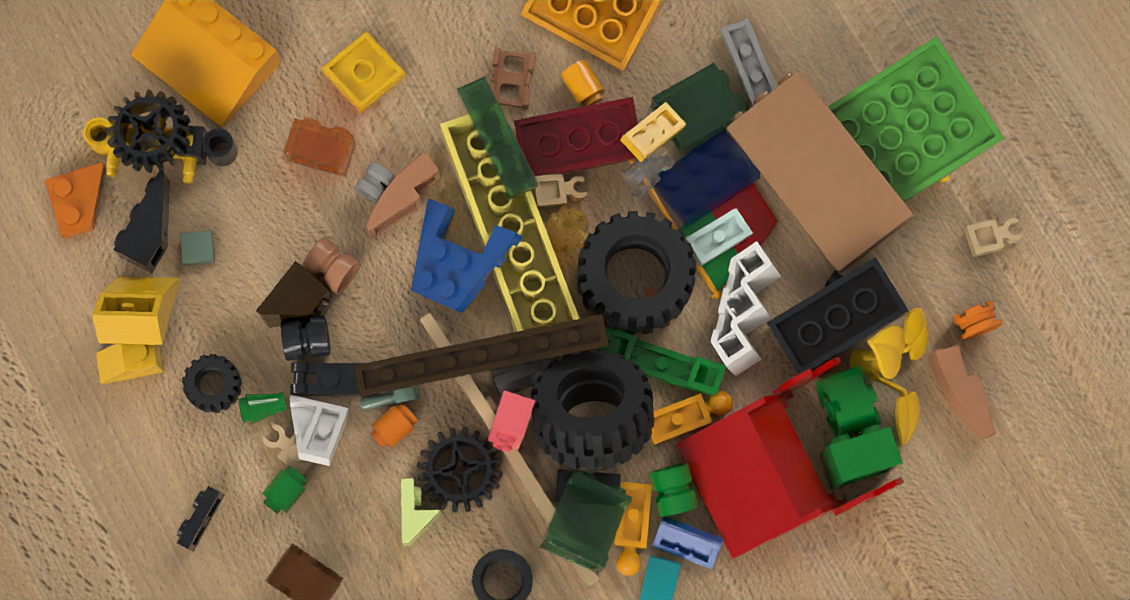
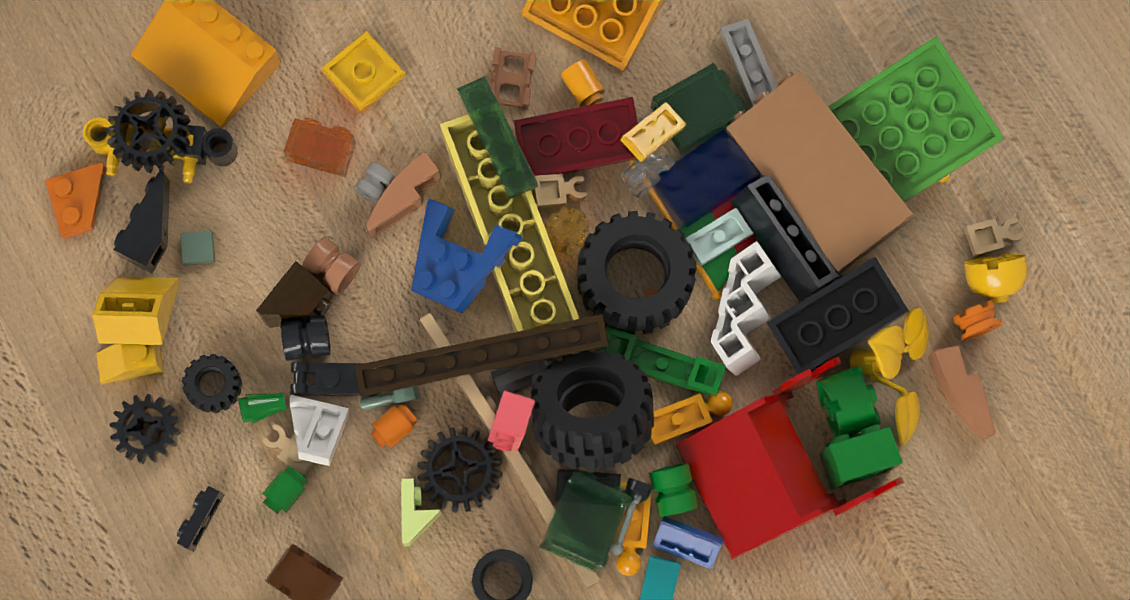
(132, 431): none -> black gear
(639, 492): none -> hinge
(784, 238): none -> black brick
(997, 275): none -> yellow cylinder

